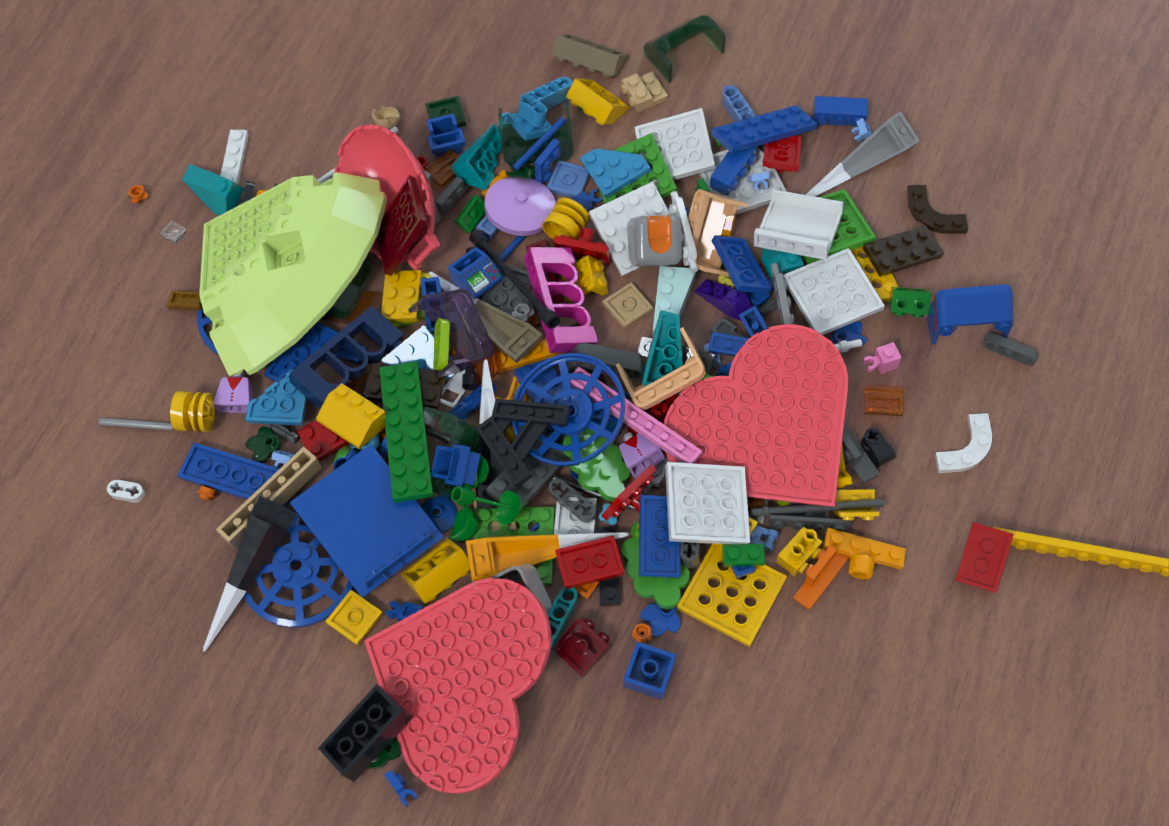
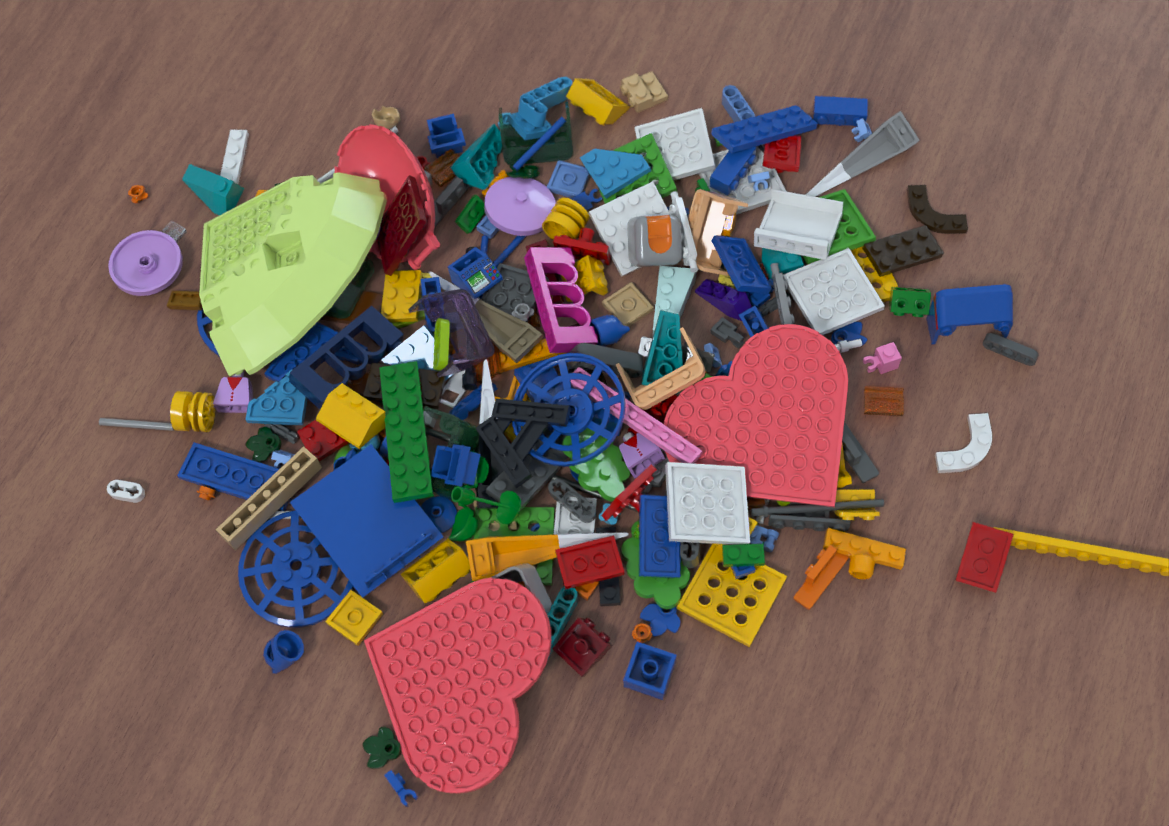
(145, 263): none -> lavender dish
(248, 192): black beam -> none
(262, 534): black plate -> none
(283, 650): none -> blue piece
(365, 733): black brick -> none
(404, 611): blue plate -> none
(445, 107): dark green plate -> none
(544, 161): blue plate -> none
(548, 316): black hose -> none
(589, 54): dark tan slope -> none
(608, 329): none -> blue piece
(657, 47): clear green windscreen -> none
(725, 344): blue hinge -> none
(800, 551): yellow brick -> none
(877, 447): black piece -> none

